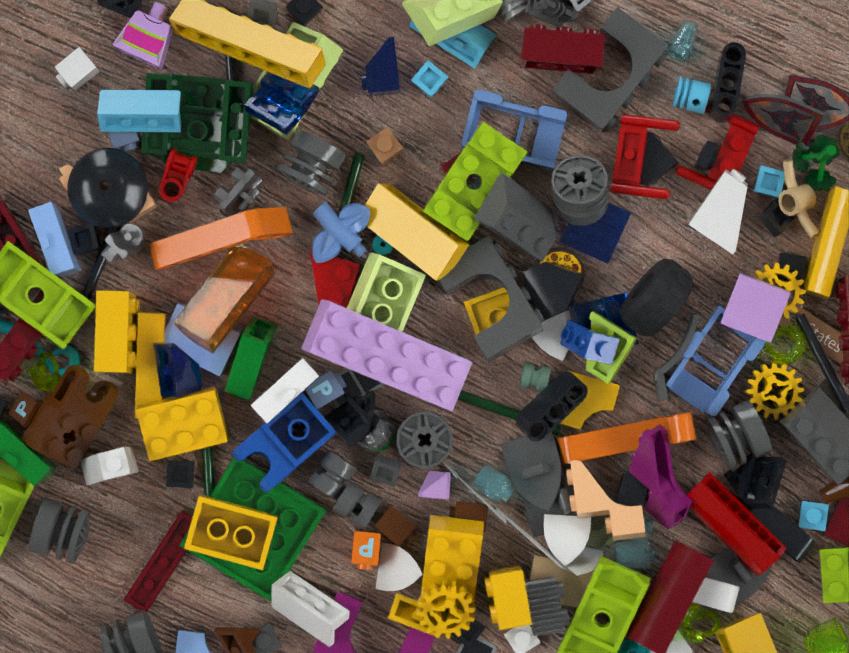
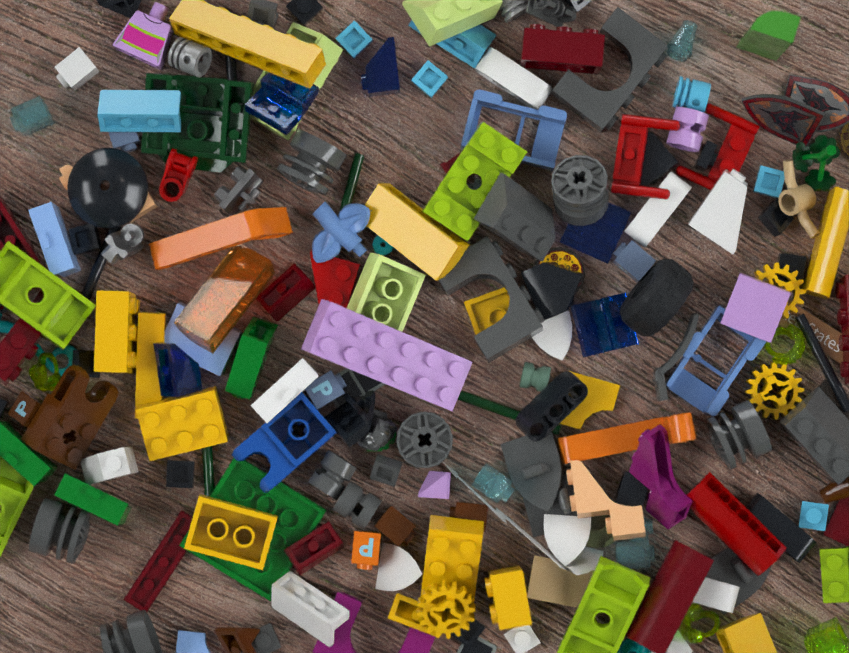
(31, 116): none -> clear light blue brick
(85, 360): none -> black plate
(93, 500): none -> green container
(186, 54): none -> light grey piece
(285, 292): none -> dark red slope
(314, 548): none -> dark red slope
(354, 39): none -> medium azure plate
(384, 146): medium nougat brick -> none
(513, 78): none -> white beam
(545, 606): dark grey brick -> none
(588, 343): blue bracket -> none
(602, 325): lime wing -> none
(633, 260): none -> sand blue brick
(657, 211): none -> white beam
(688, 135): none -> lavender wheel
(732, 71): black beam -> none
(758, 480): black slope -> none
(770, 34): none -> bright green brick

